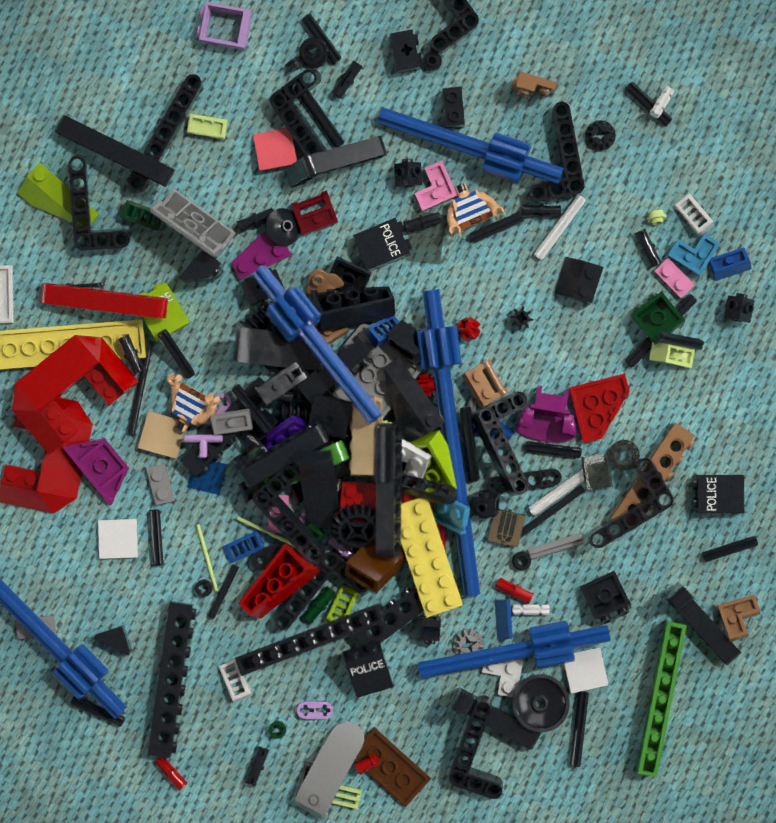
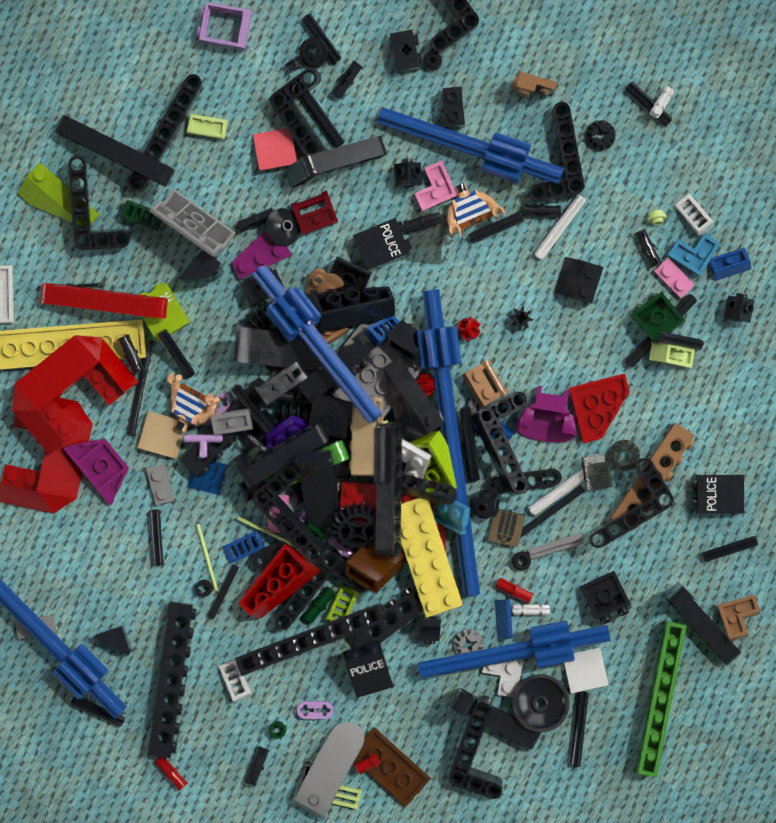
(118, 538): white tile -> none
(553, 449): black axle -> none

